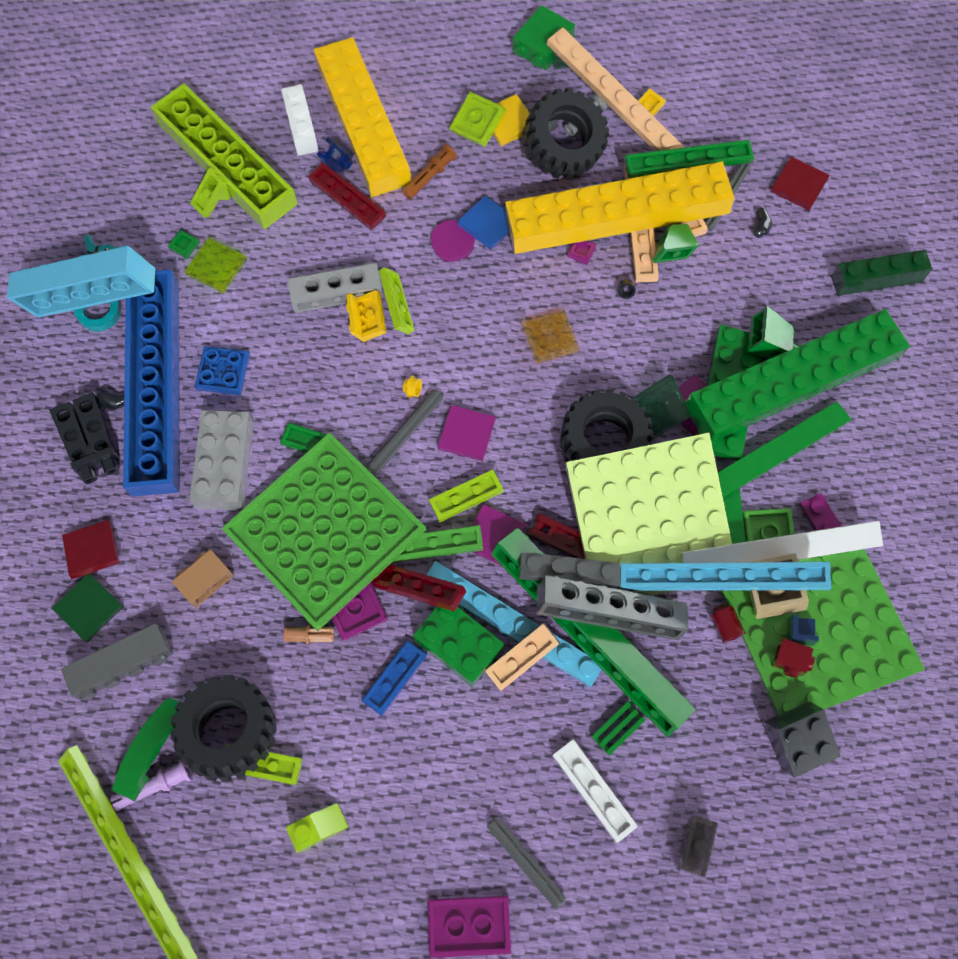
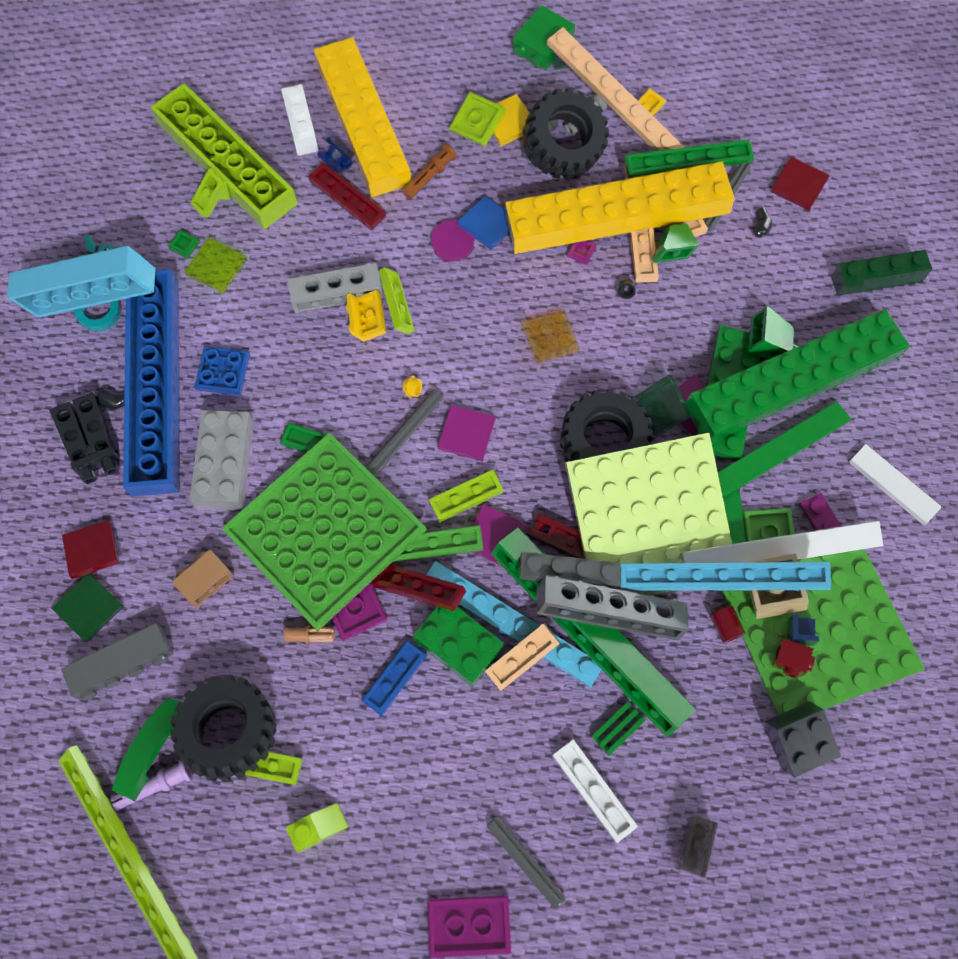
(895, 484): none -> white tile

